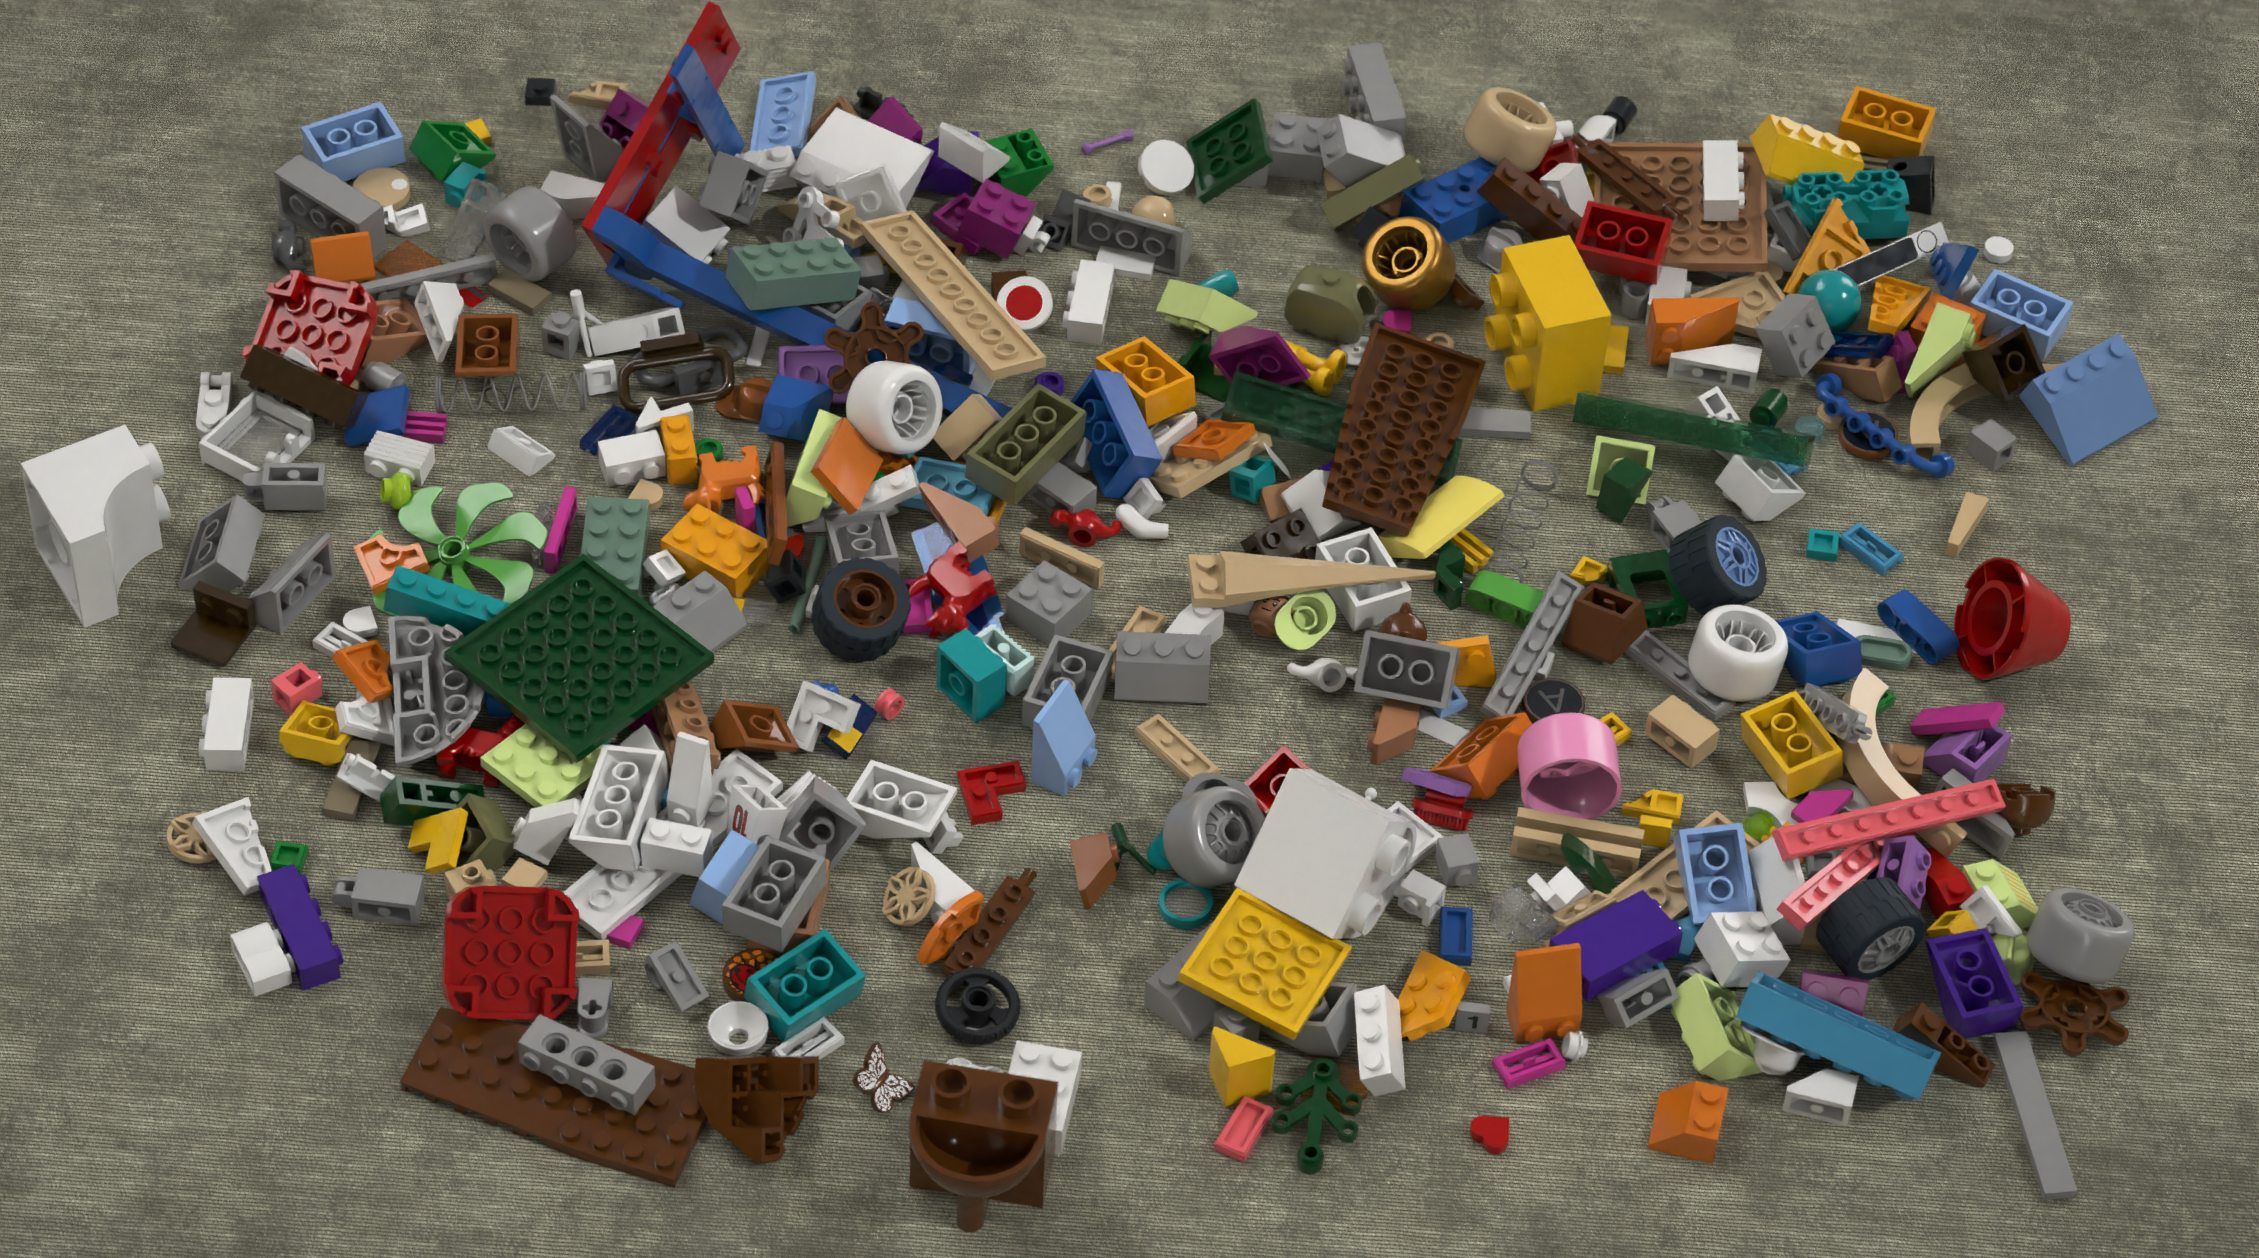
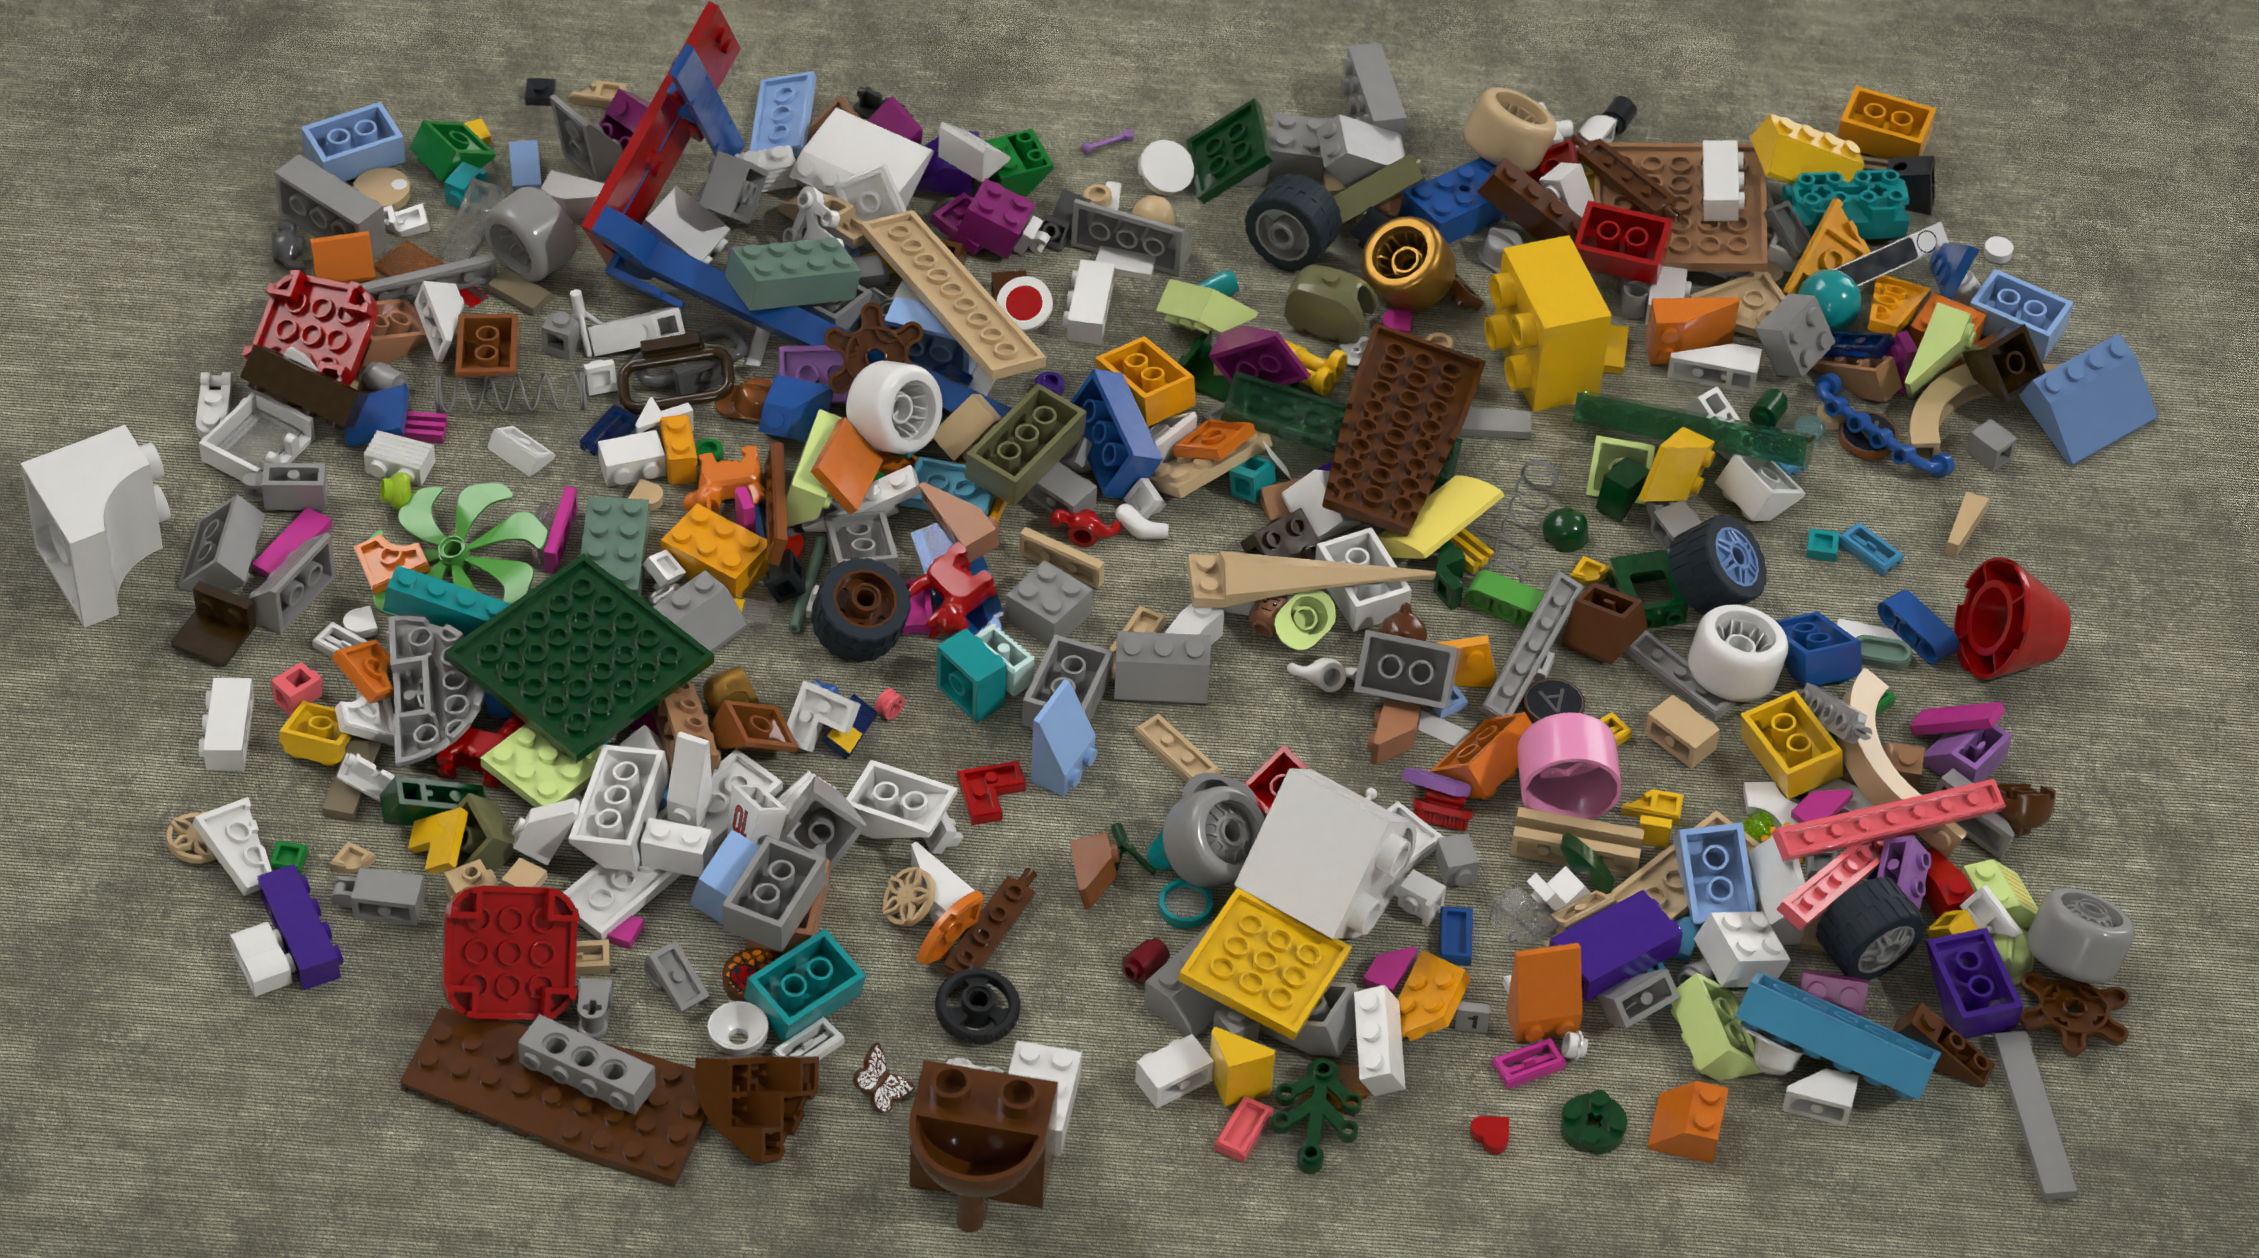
(304, 527): none -> dark pink tile
(351, 858): none -> tan tile
(525, 164): none -> light blue slope
(728, 685): none -> pearl gold helmet
(1145, 960): none -> dark red brick
(1174, 1070): none -> white brick
(1293, 222): none -> black wheel
(1390, 968): none -> dark pink tile
(1566, 529): none -> dark green hair
(1596, 1107): none -> dark green plate
(1678, 467): none -> yellow slope

